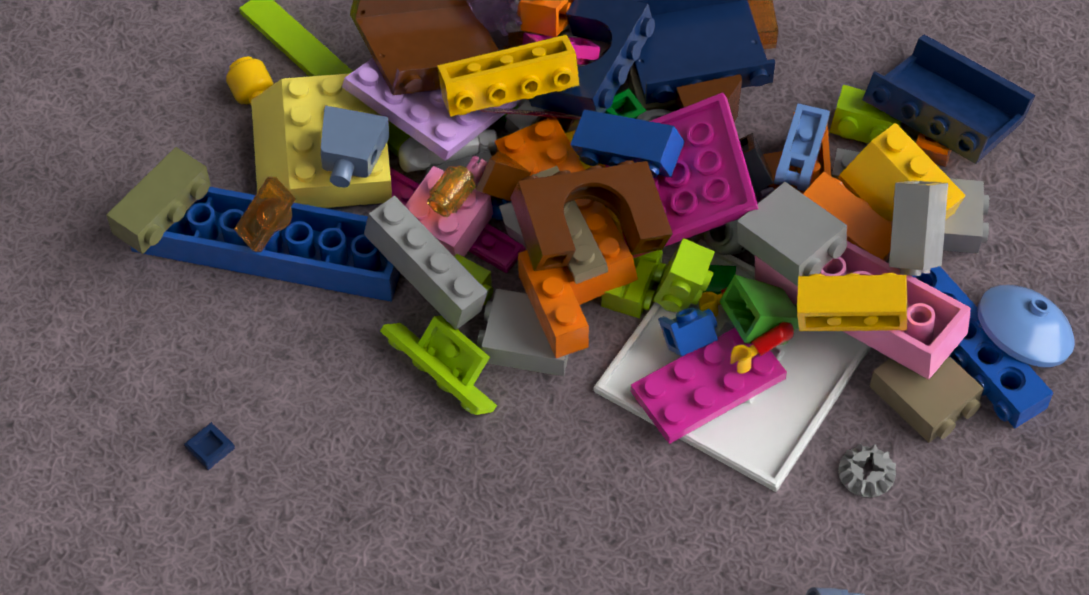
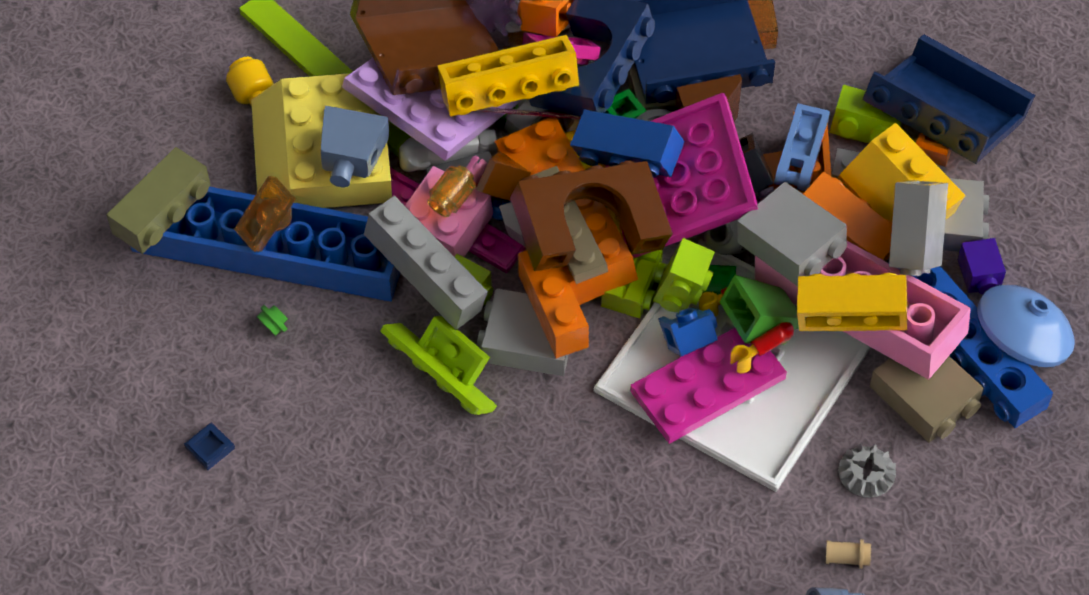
(273, 319): none -> bright green plate
(848, 553): none -> tan pin
(981, 265): none -> dark purple brick

